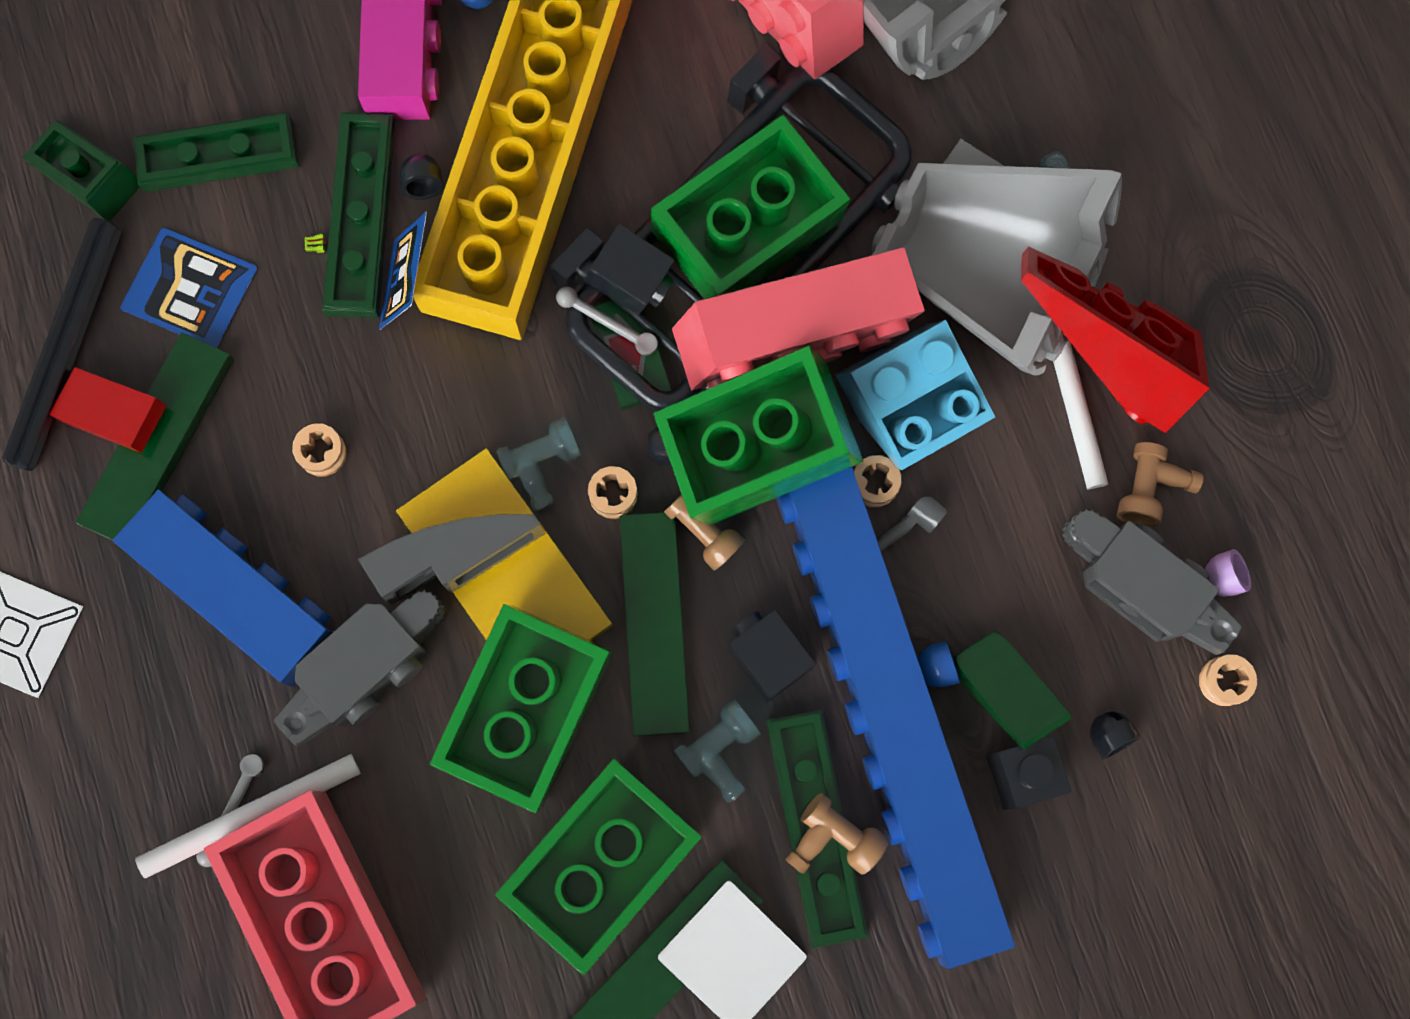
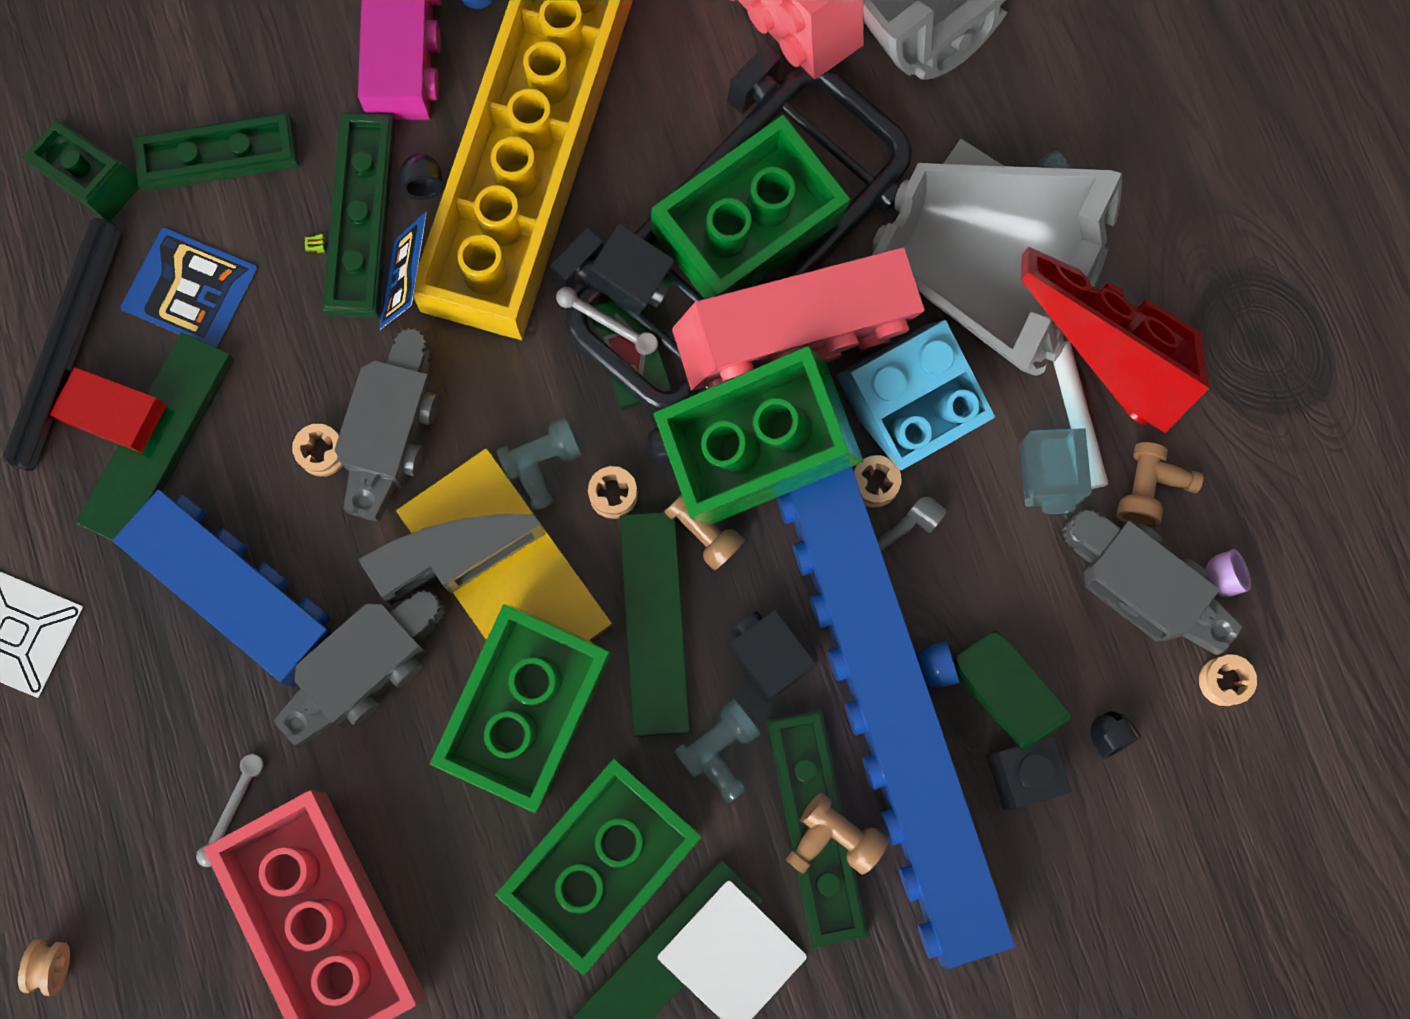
(44, 967): none -> light nougat bush
(197, 839): white bar -> none
(386, 425): none -> dark grey hinge
(1055, 469): none -> clear light blue brick

